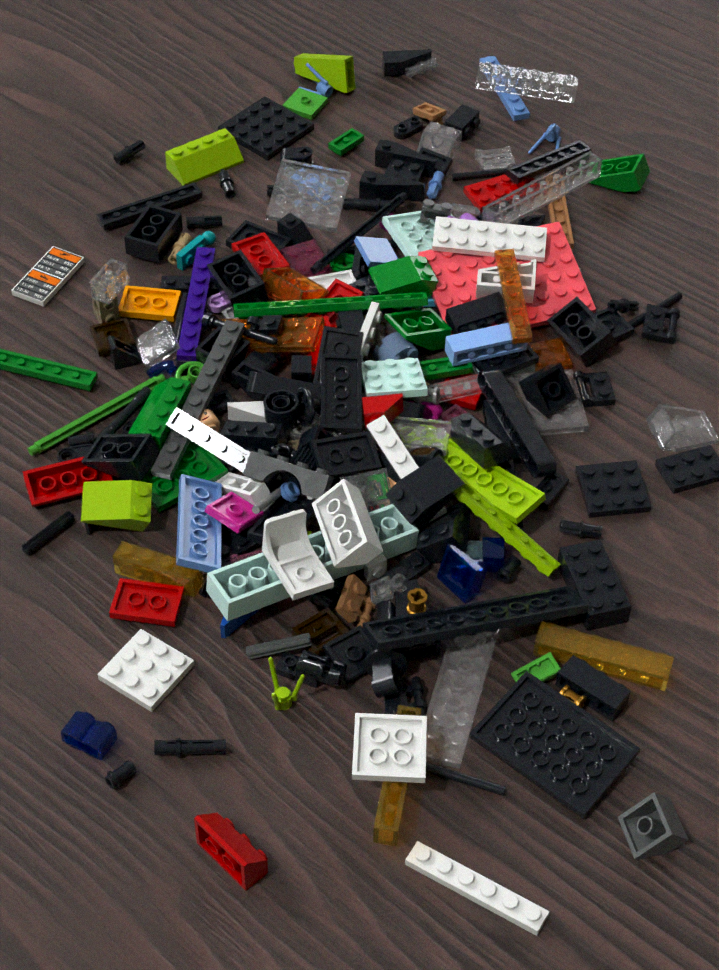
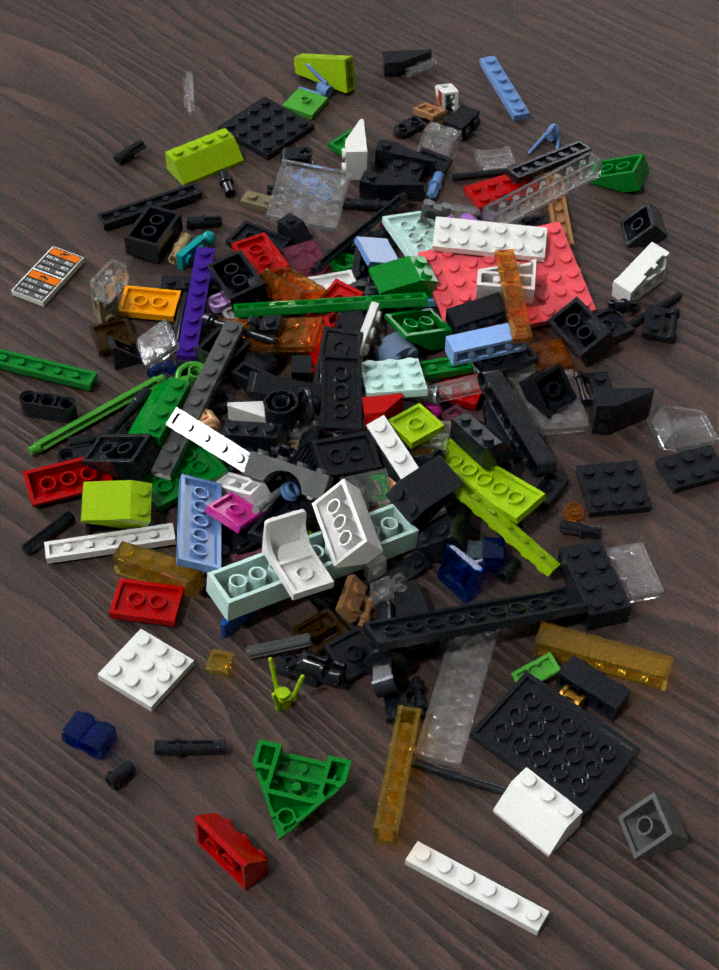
(48, 406): none -> black beam
(108, 542): none -> white plate
(188, 89): none -> clear plate
(219, 662): none -> clear yellow plate
(255, 201): none -> dark tan plate
(296, 784): none -> green wedge
(355, 152): none -> white slope
(383, 233): none -> black pin
(389, 748): white plate -> none
(416, 425): none -> lime plate
(417, 600): pearl gold bush -> none
(446, 97): none -> white torso
(532, 88): clear brick -> none
(538, 812): none -> white slope
(573, 512): none -> clear orange plate
(618, 408): none -> black slope
(635, 572): none -> clear plate
(642, 274): none -> white wedge
(643, 227): none -> black slope

